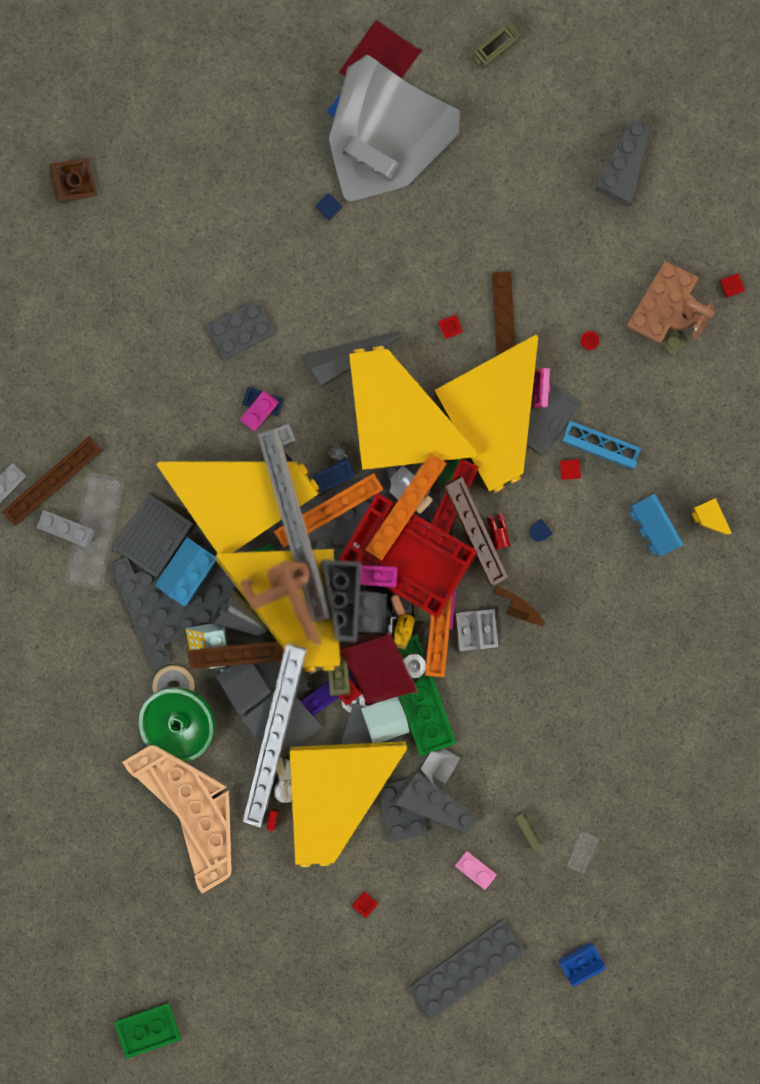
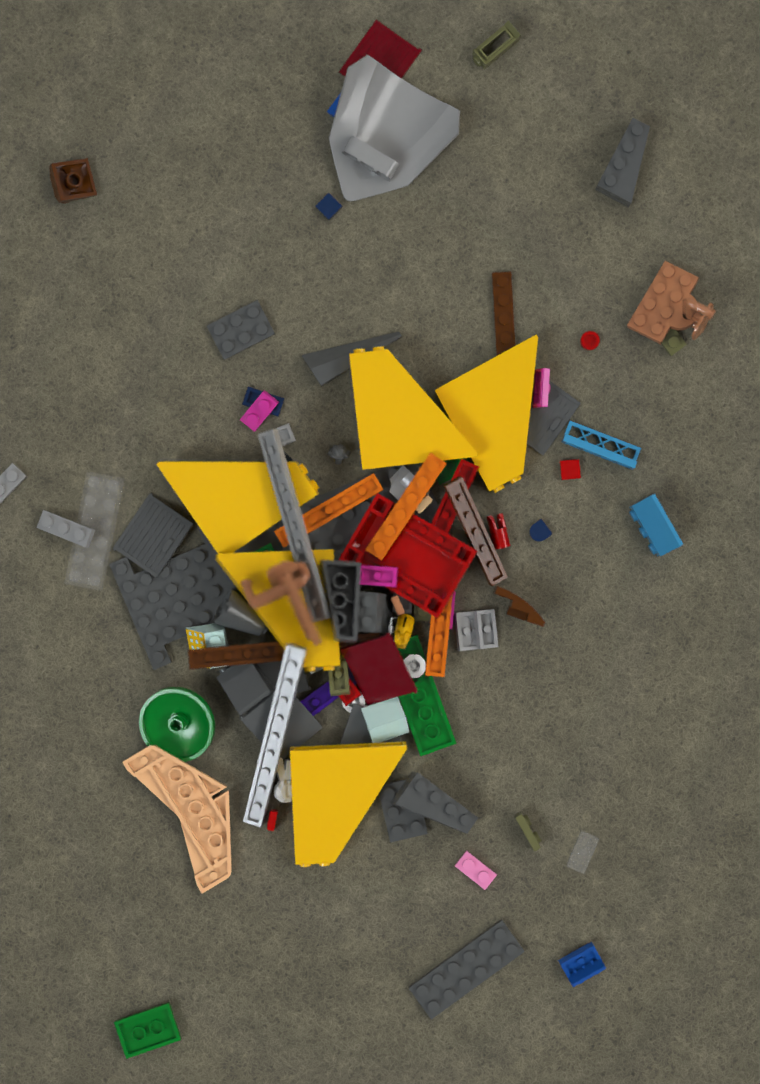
(52, 481): reddish brown plate -> none
(173, 673): wheel -> none
(186, 572): dark azure slope -> none
(334, 475): dark blue tile -> none
(364, 904): red tile -> none
(439, 767): light grey slope -> none
(450, 327): red tile -> none
(711, 517): yellow slope -> none
(732, 285): red tile -> none

